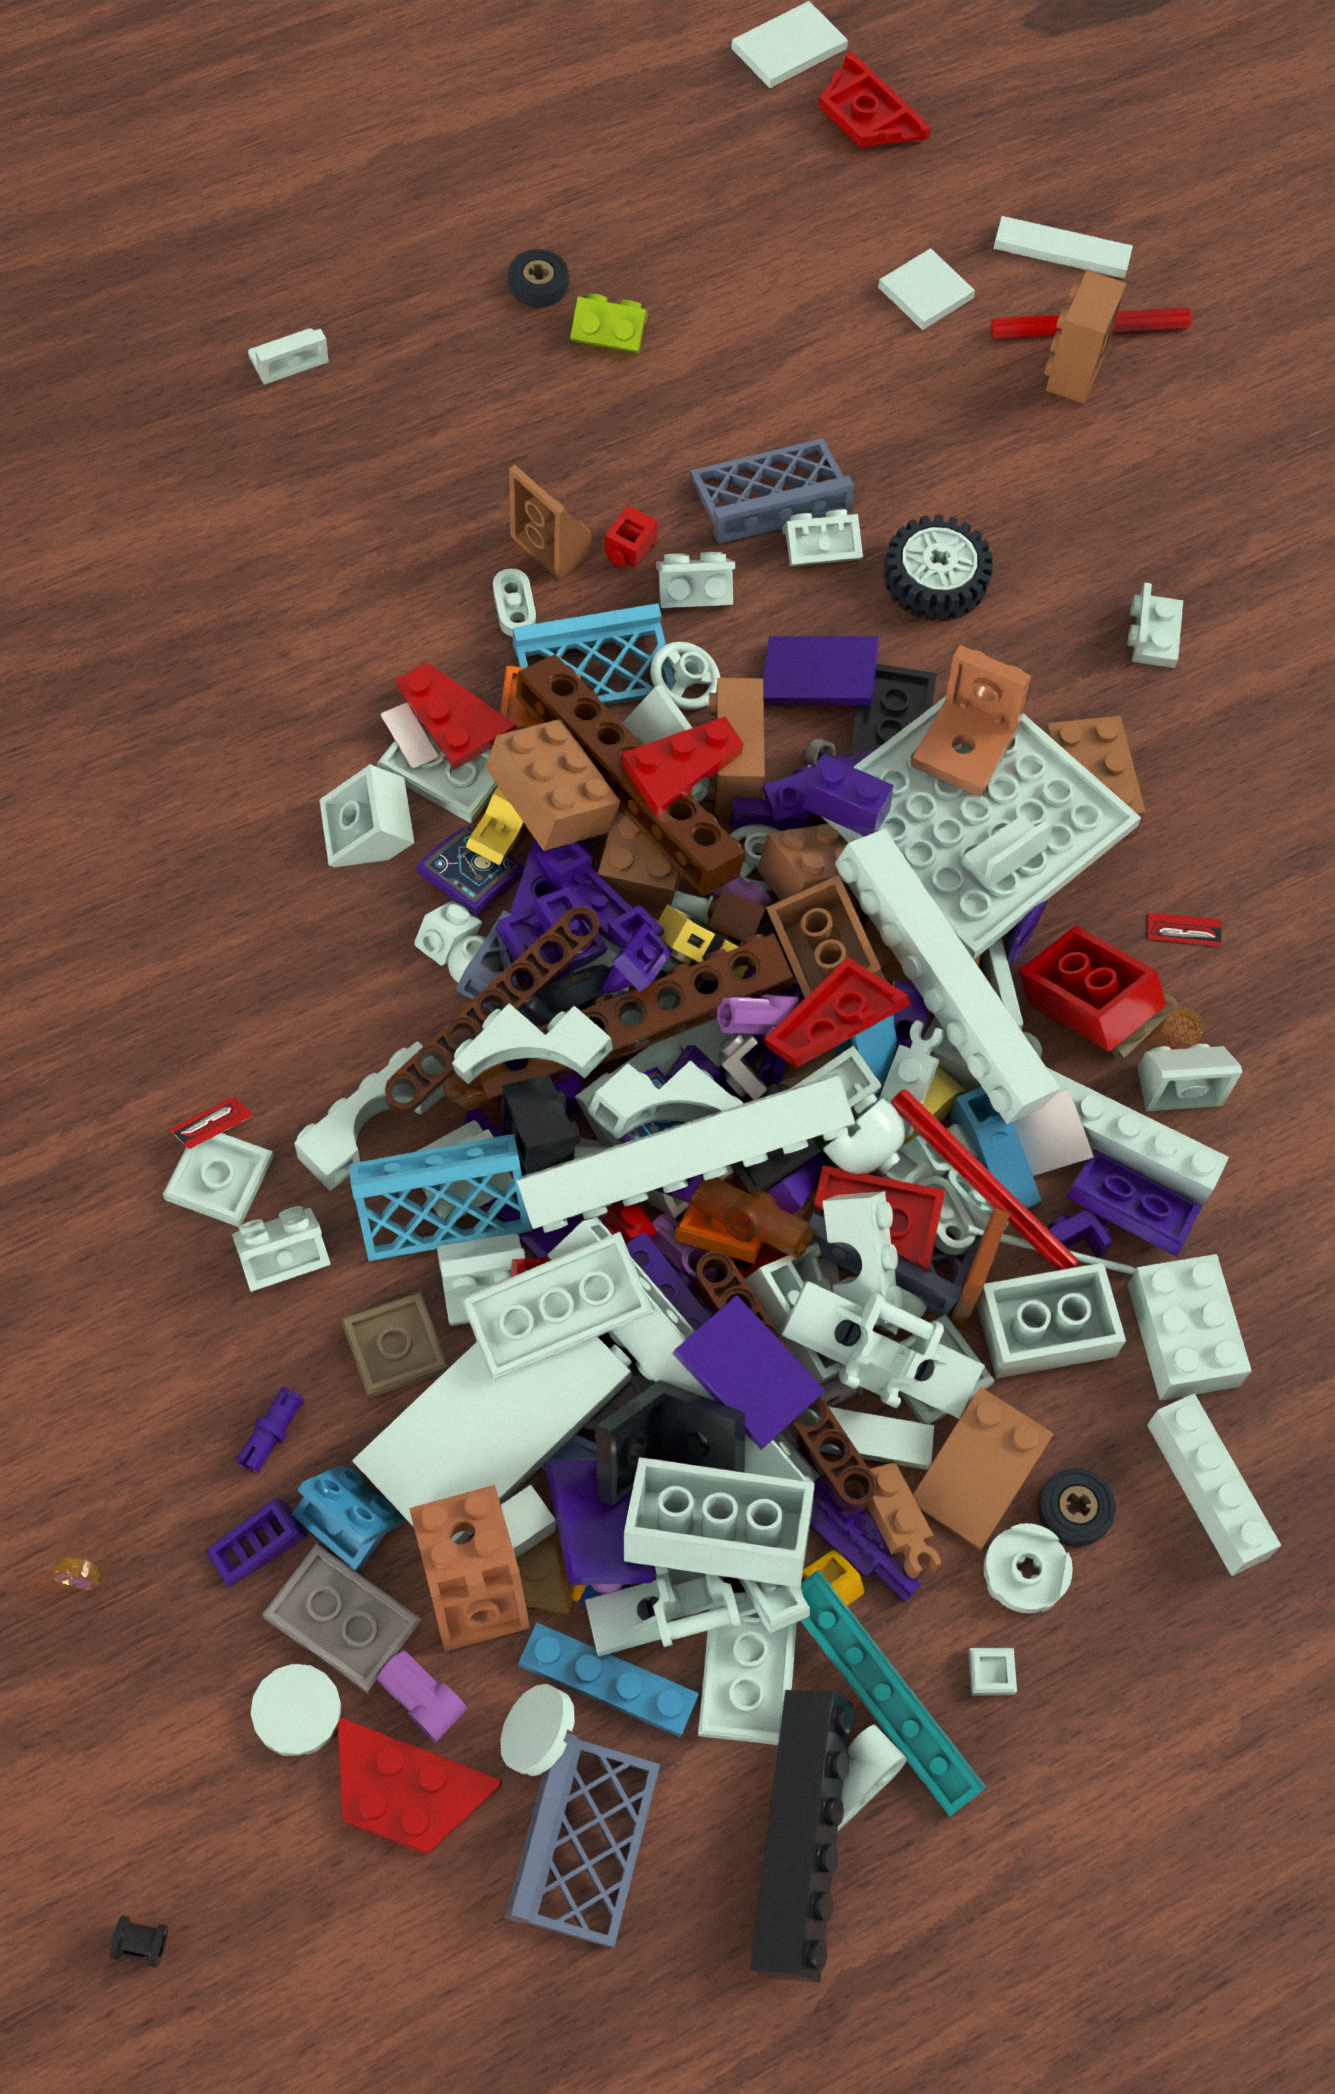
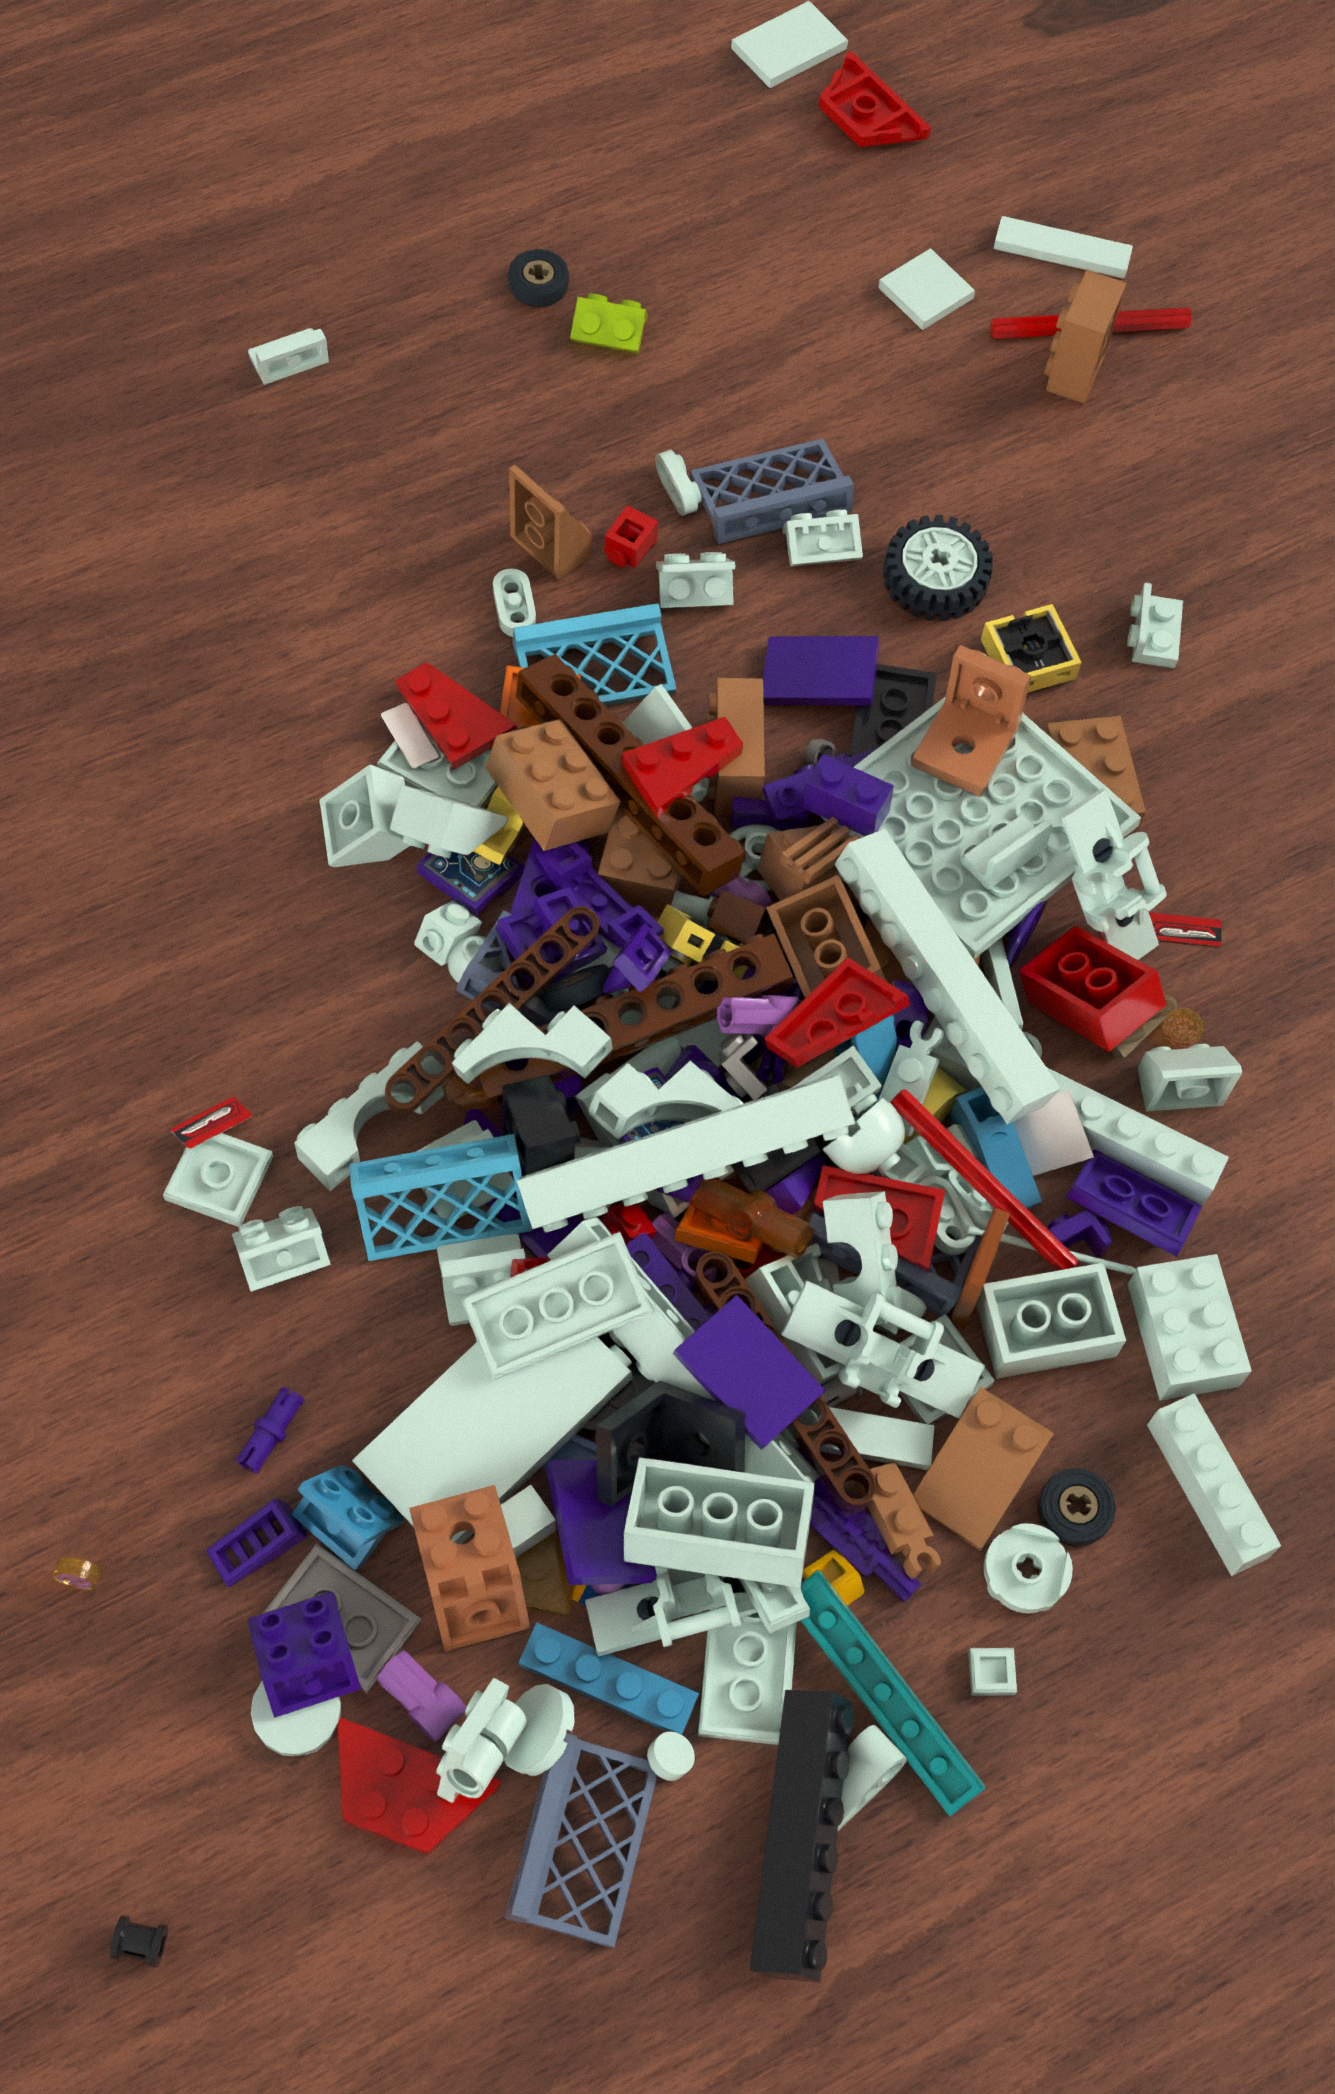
(303, 1654): none -> dark purple bracket
(394, 1345): dark tan tile -> none
(442, 822): none -> light aqua slope
(480, 1744): none -> light aqua plate
(670, 1756): none -> light aqua tile
(673, 476): none -> light aqua plate
(691, 668): light aqua piece -> none
(814, 846): none -> medium nougat tile
(1034, 645): none -> piece
(1100, 862): none -> light aqua piece

